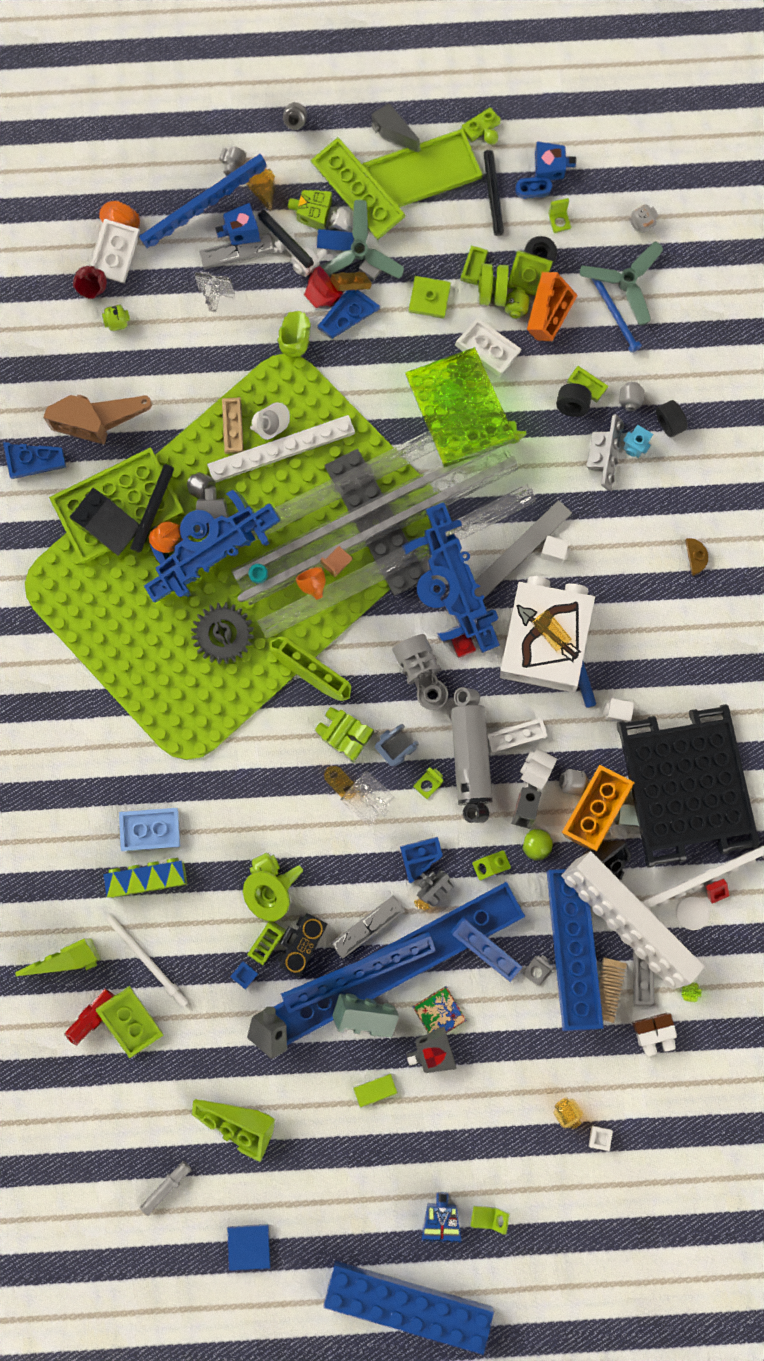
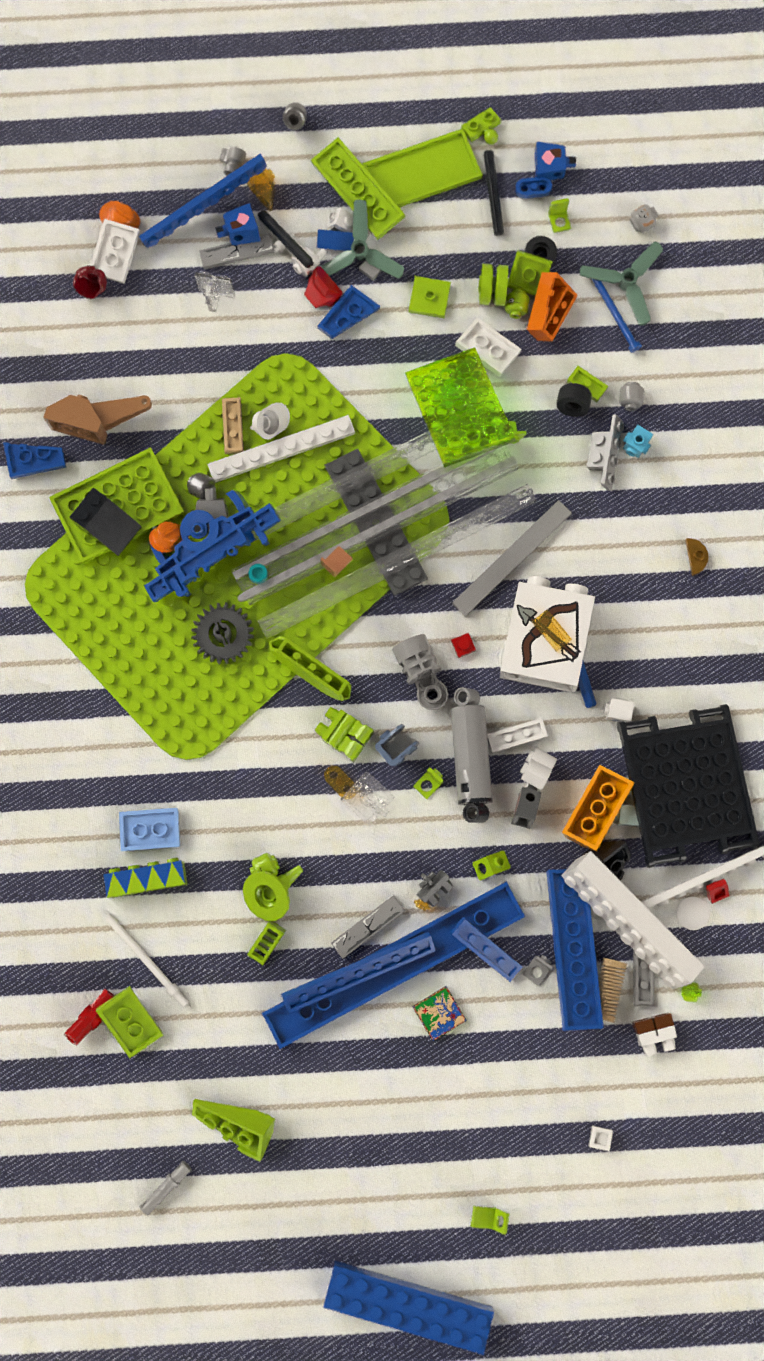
(75, 956): lime wedge -> none
(115, 318): lime head -> none
(152, 508): black axle -> none
(244, 975): blue plate -> none
(248, 1247): blue tile -> none
(268, 1032): dark grey torso -> none
(294, 334): lime hair -> none
(308, 936): black piece -> none
(312, 208): lime torso -> none
(312, 582): orange helmet -> none
(351, 281): pearl gold plate -> none
(365, 1016): sand green wedge -> none
(375, 1090): lime tile -> none
(394, 128): dark grey slope -> none
(420, 856): blue wing -> none
(433, 1052): dark grey torso -> none
(441, 1221): torso -> none
(450, 564): blue piece -> none
(473, 265): lime tile -> none
(537, 844): lime hair -> none
(555, 550): white brick -> none
(568, 1113): clear yellow head -> none
(573, 782): light grey head -> none
(671, 418): black tyre -> none

